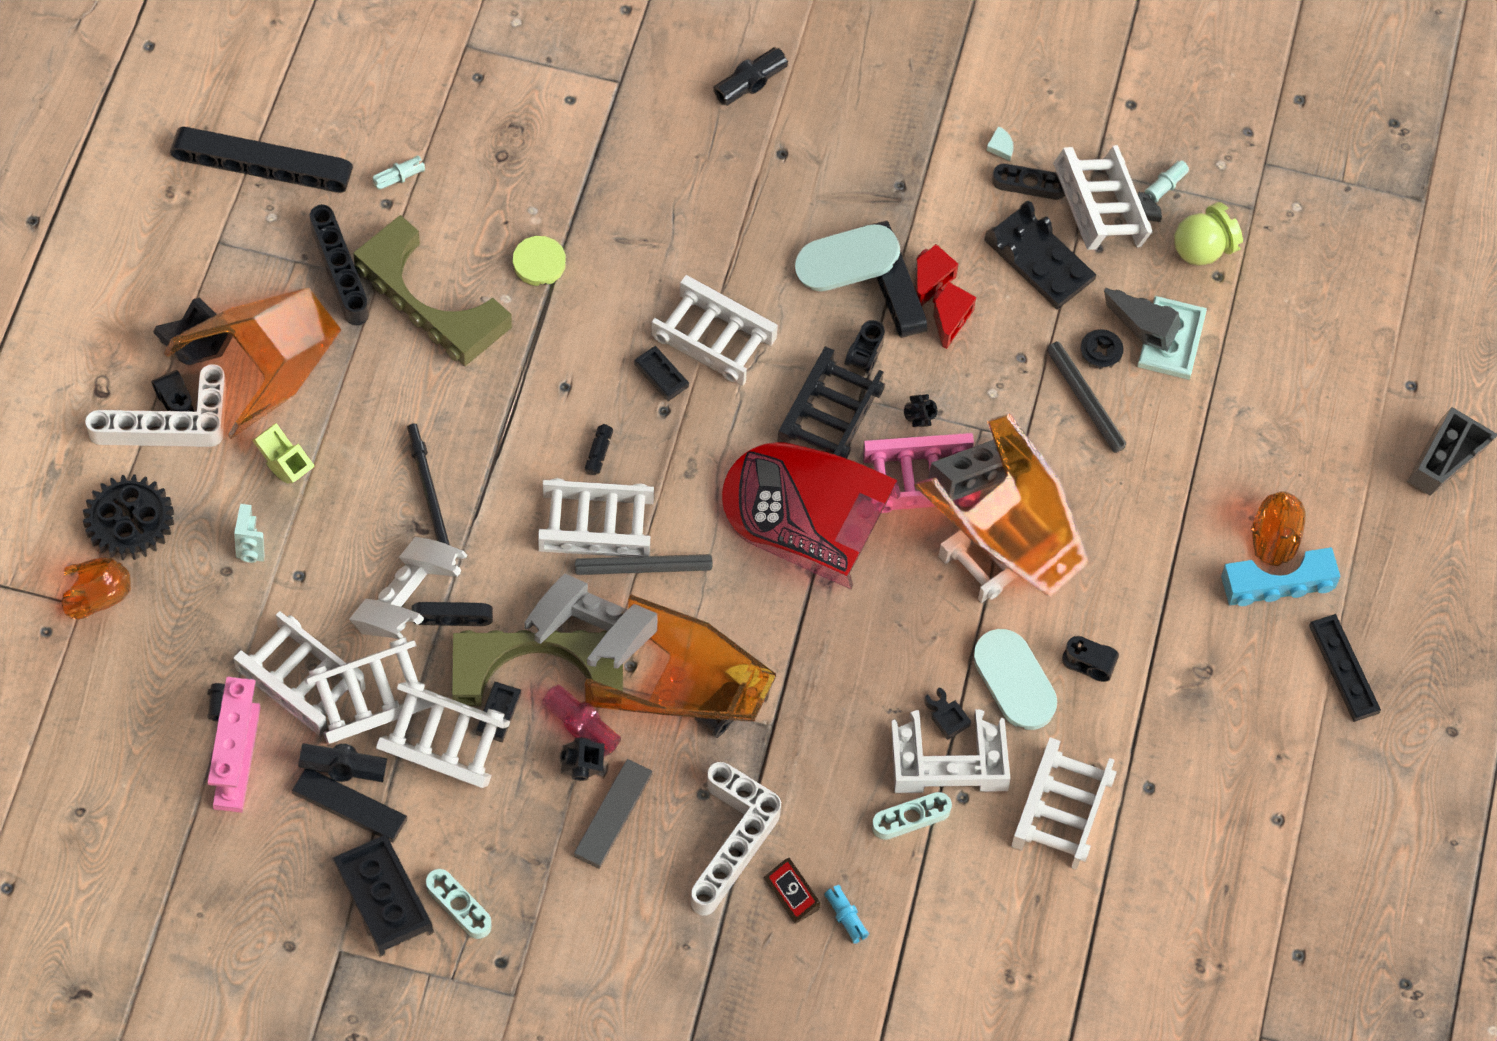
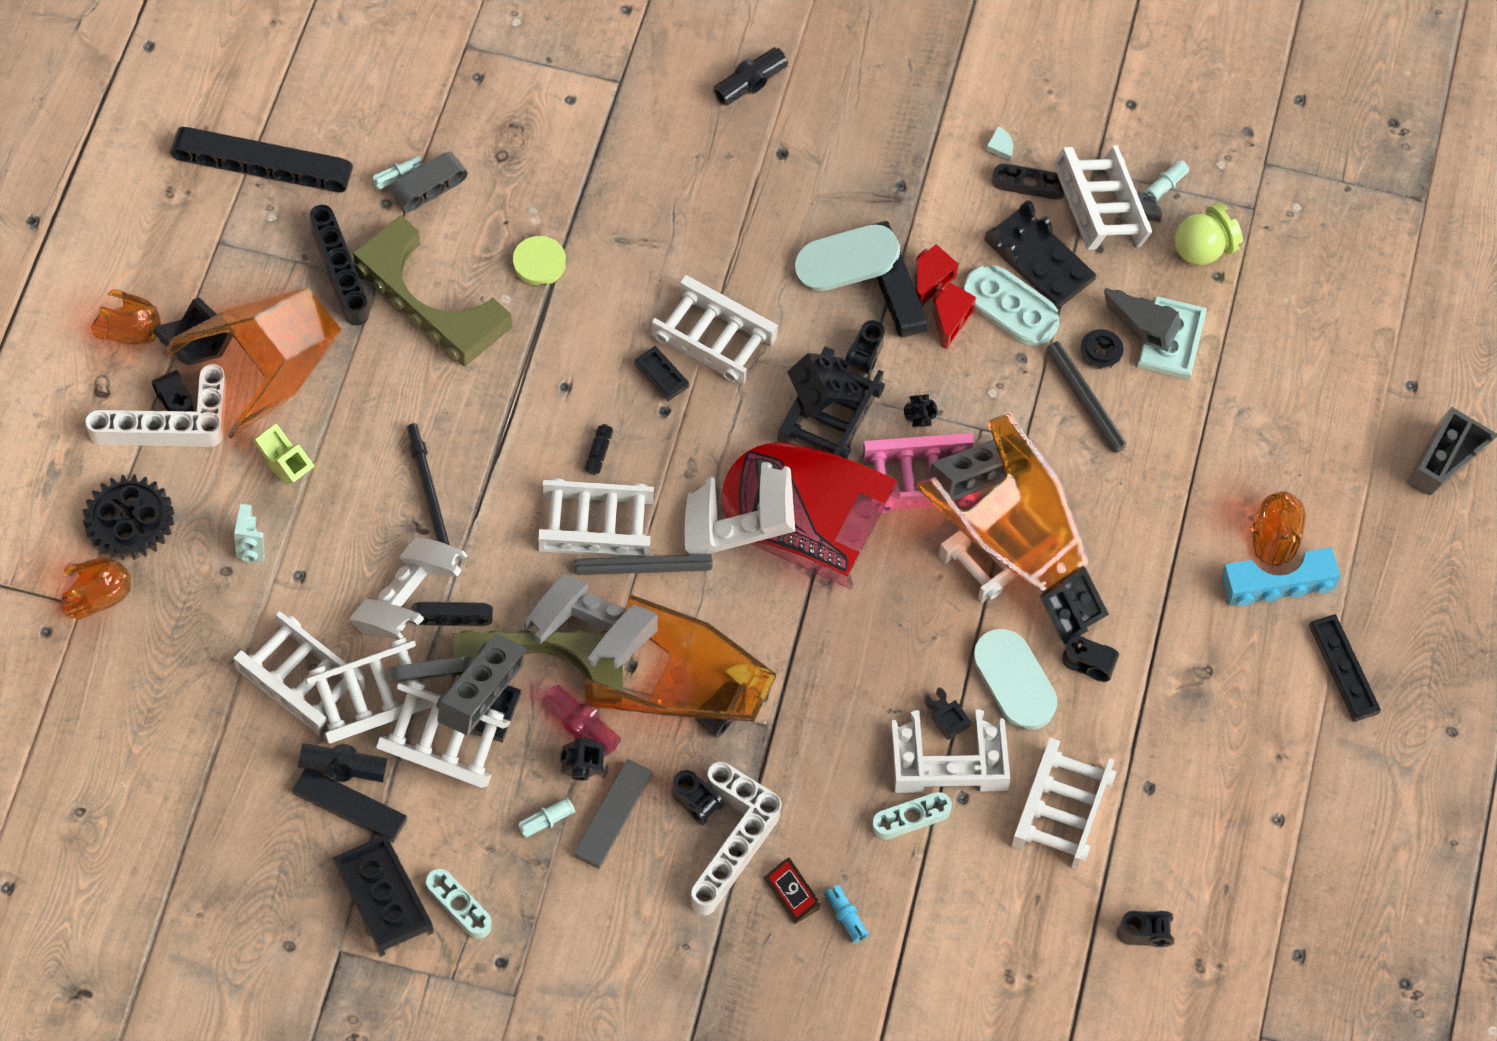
(128, 324): none -> clear orange hair
(216, 695): black pin -> none
(234, 744): bright pink fence -> none
(428, 181): none -> dark grey beam
(428, 669): none -> dark grey beam
(480, 684): none -> dark grey brick
(546, 817): none -> light aqua axle
(698, 801): none -> black piece
(775, 518): none -> white wedge
(823, 380): none -> black bracket
(1012, 305): none -> light aqua tile
(1073, 604): none -> black slope
(1152, 927): none -> black piece

